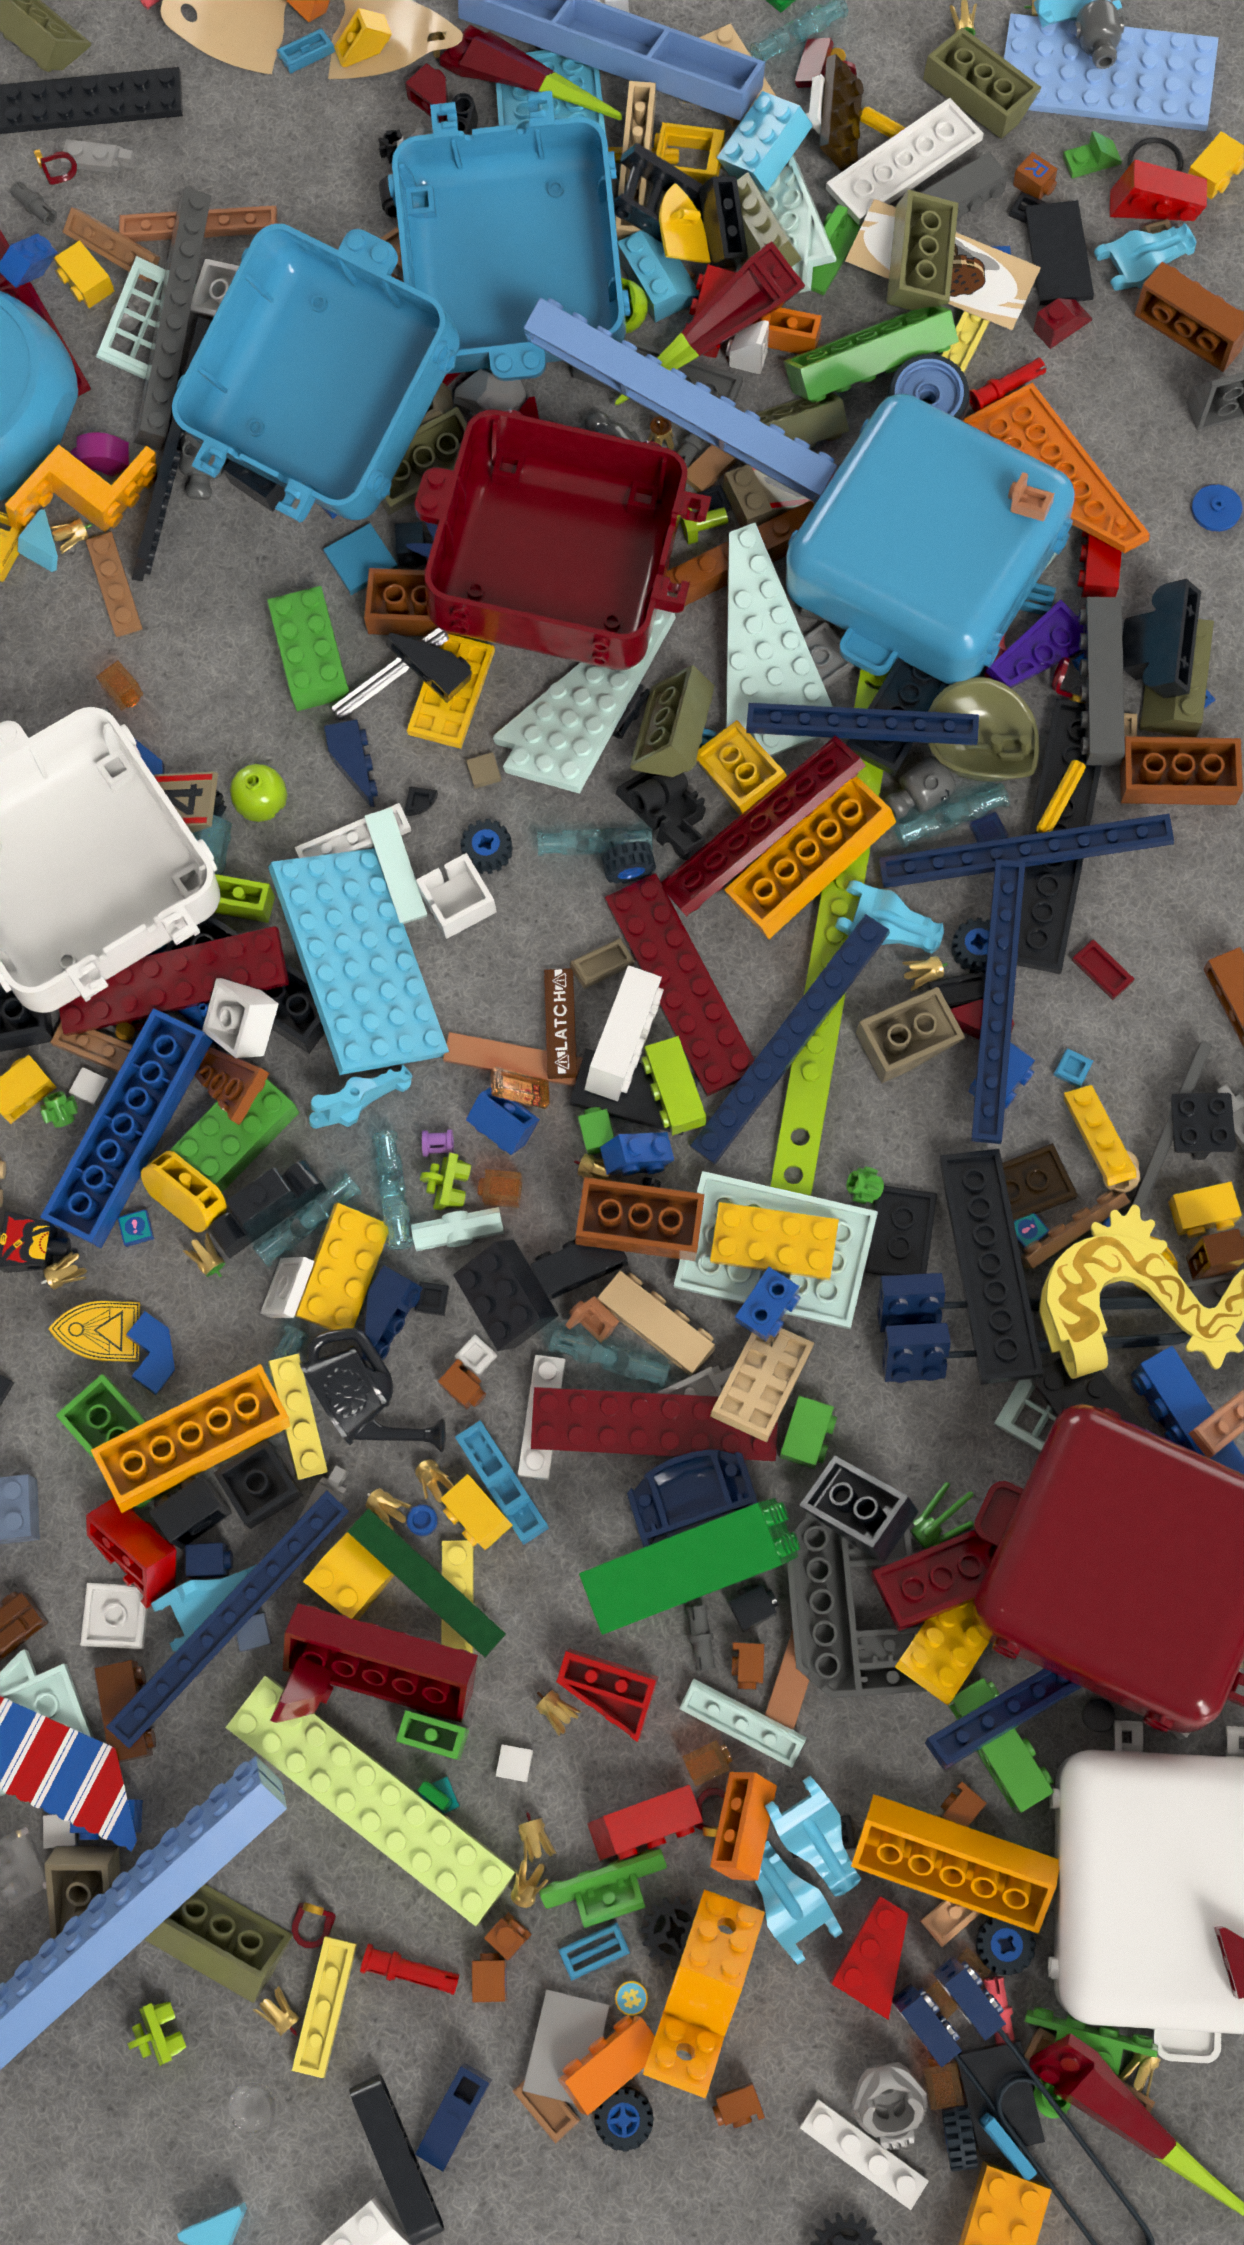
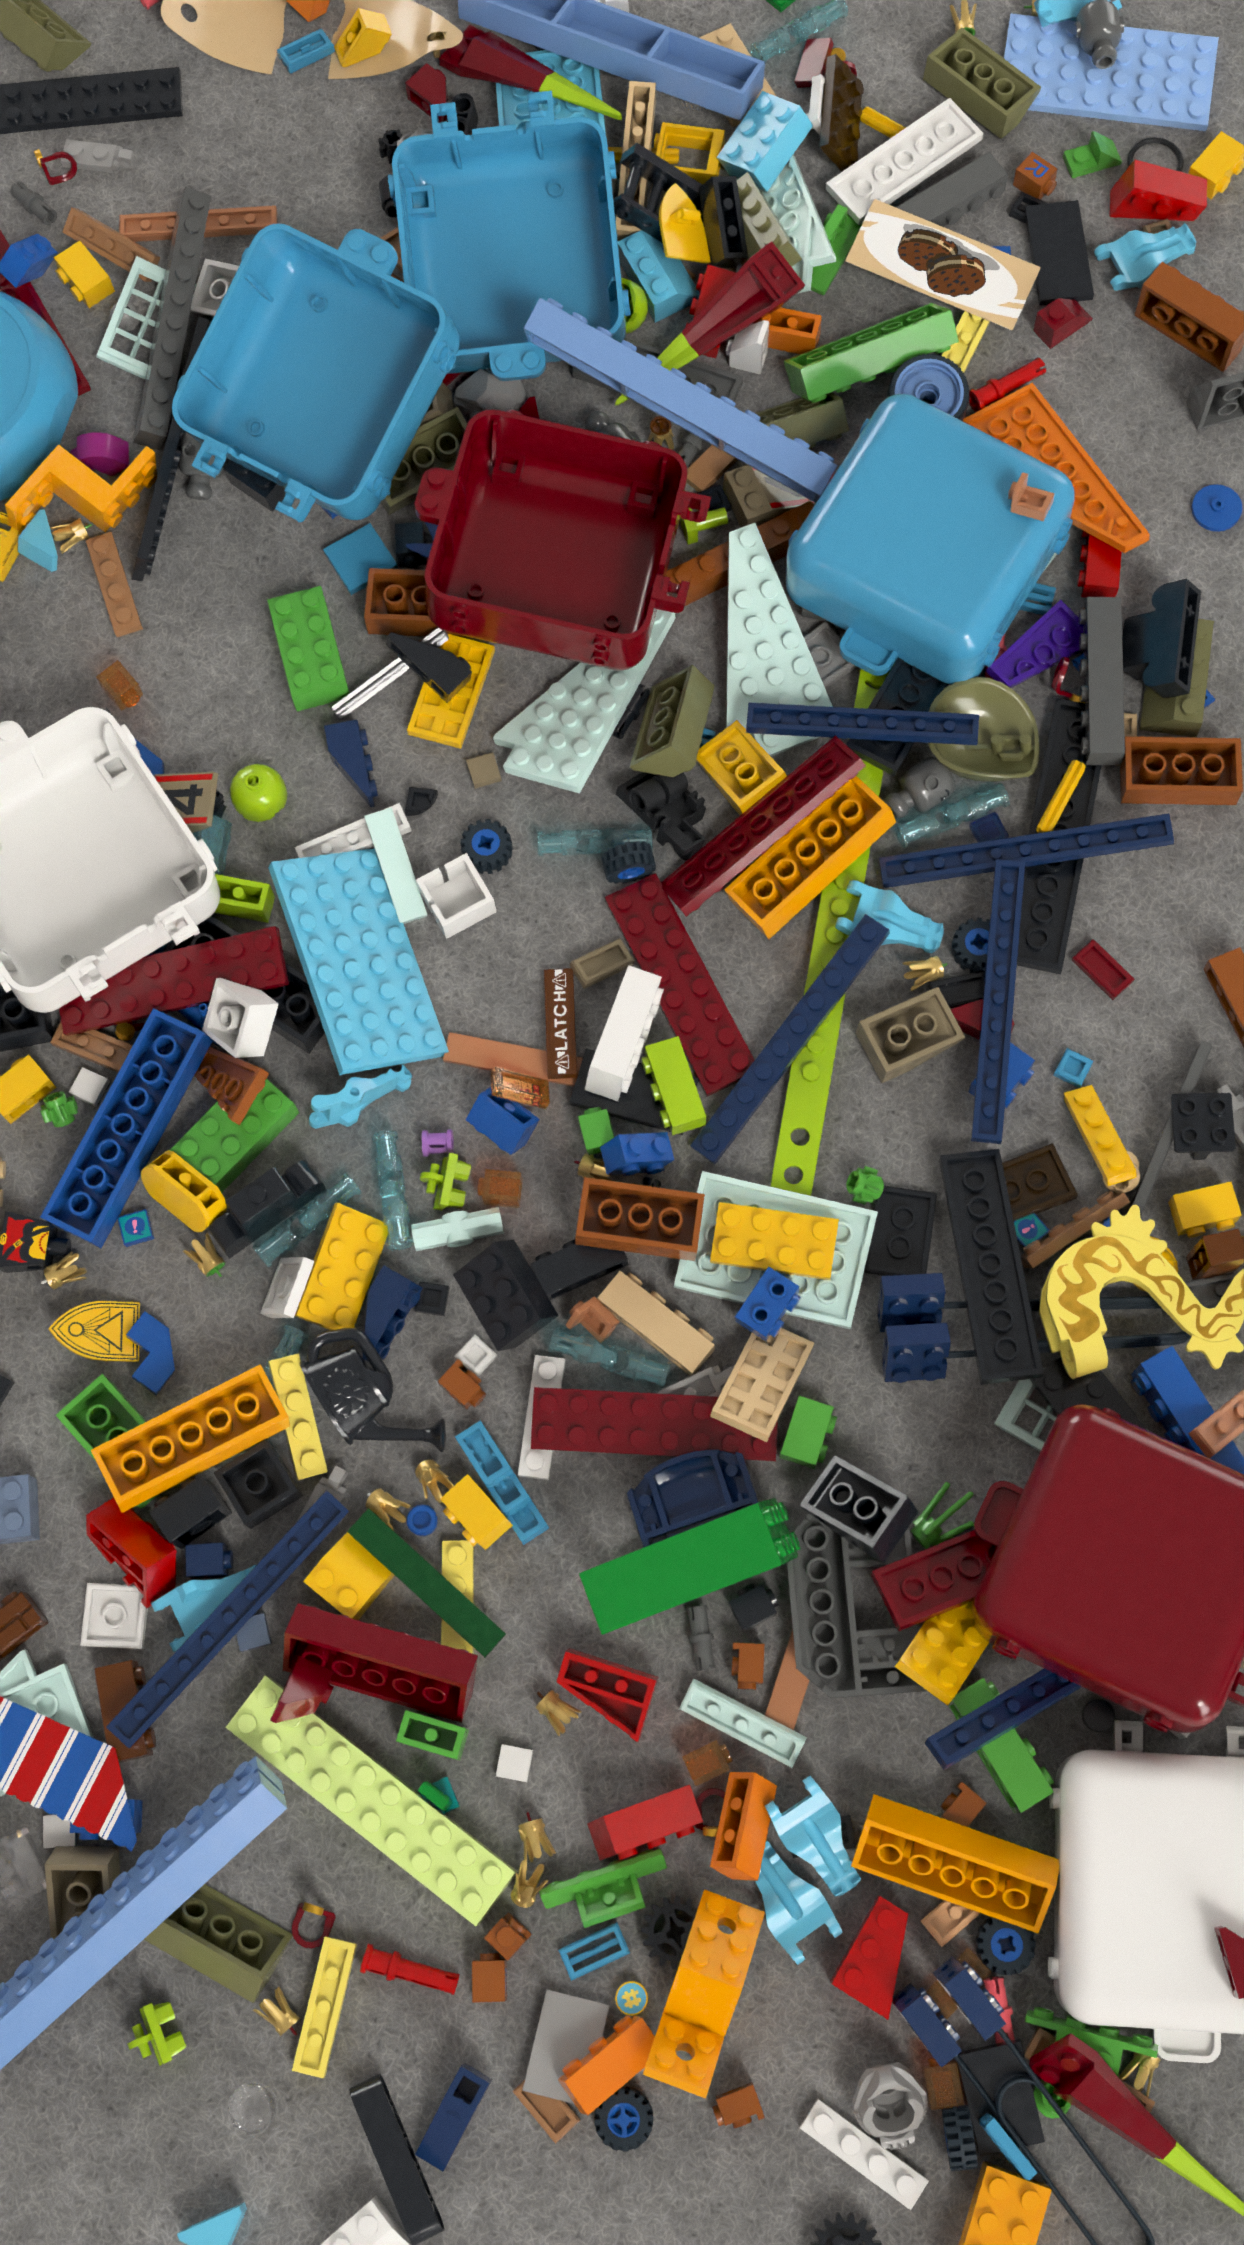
(922, 251): olive slope -> none

